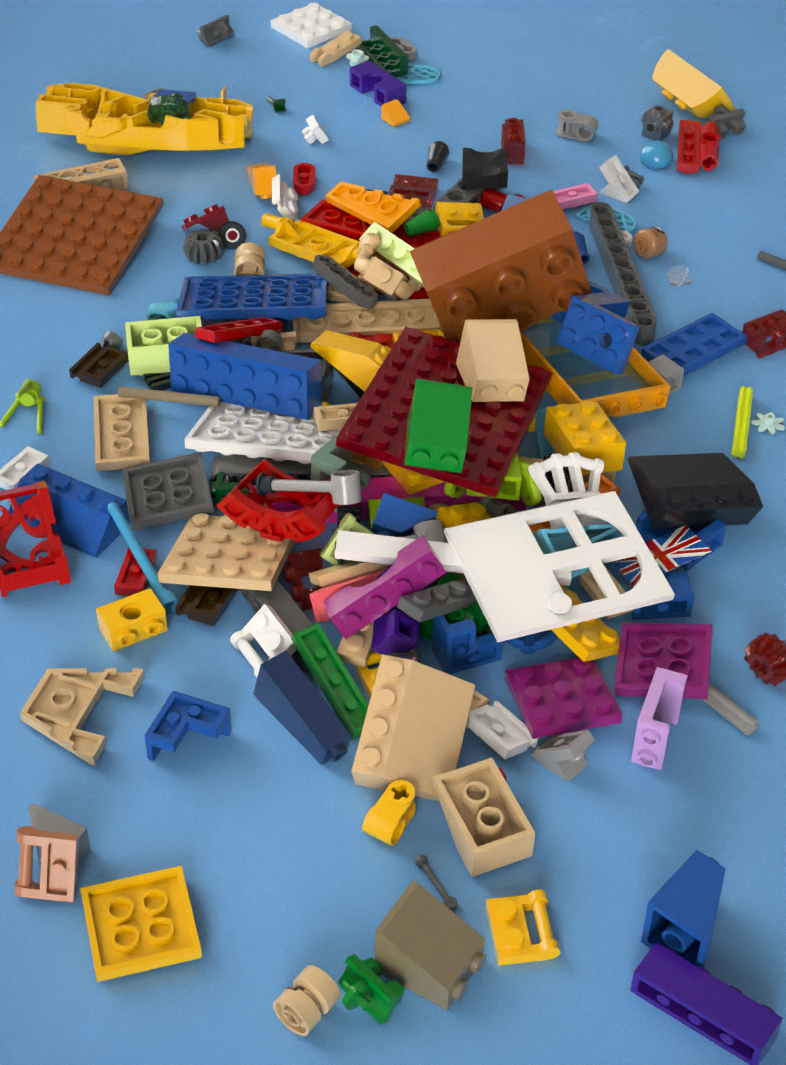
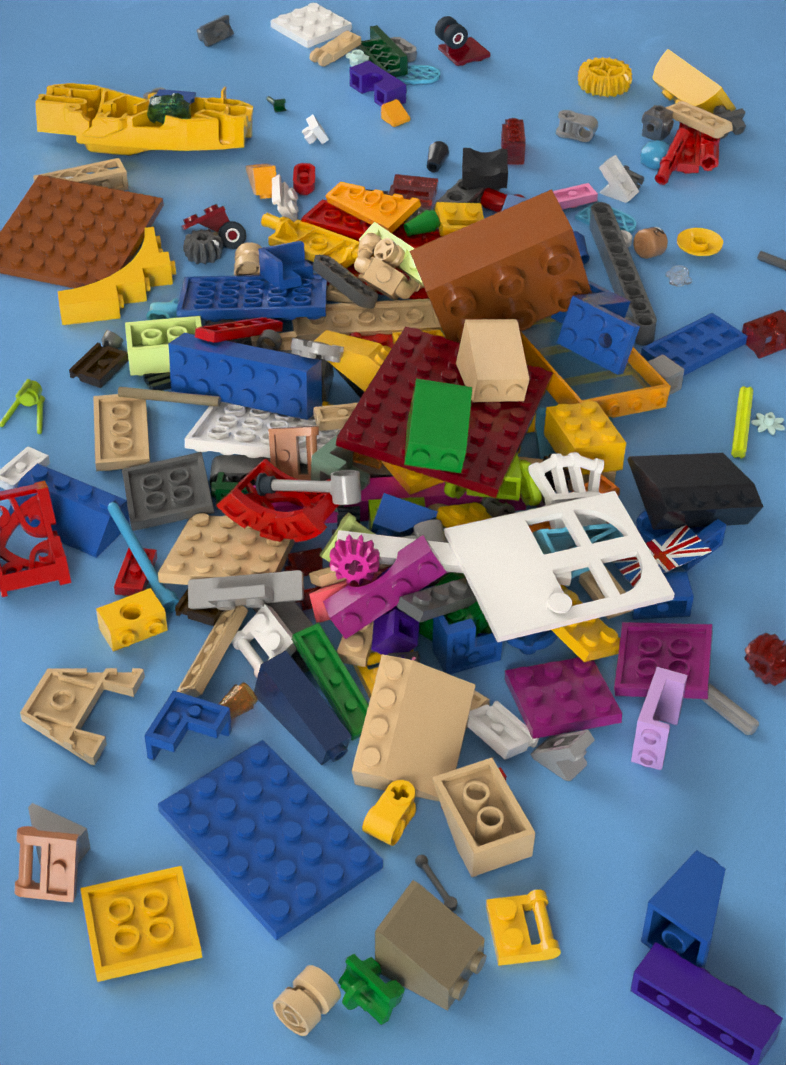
(129, 285): none -> yellow arch
(212, 651): none -> tan tile
(239, 699): none -> clear orange cone
(247, 590): none -> light grey bracket
(270, 838): none -> blue plate
(284, 264): none -> blue panel
(285, 449): none -> nougat plate
(316, 349): none -> light grey plate
(354, 559): none -> dark pink gear
(389, 252): none -> tan wheel
(457, 44): none -> plate
(604, 77): none -> yellow gear
(669, 162): none -> red pin
(699, 241): none -> yellow dish
(700, 119): none -> tan plate

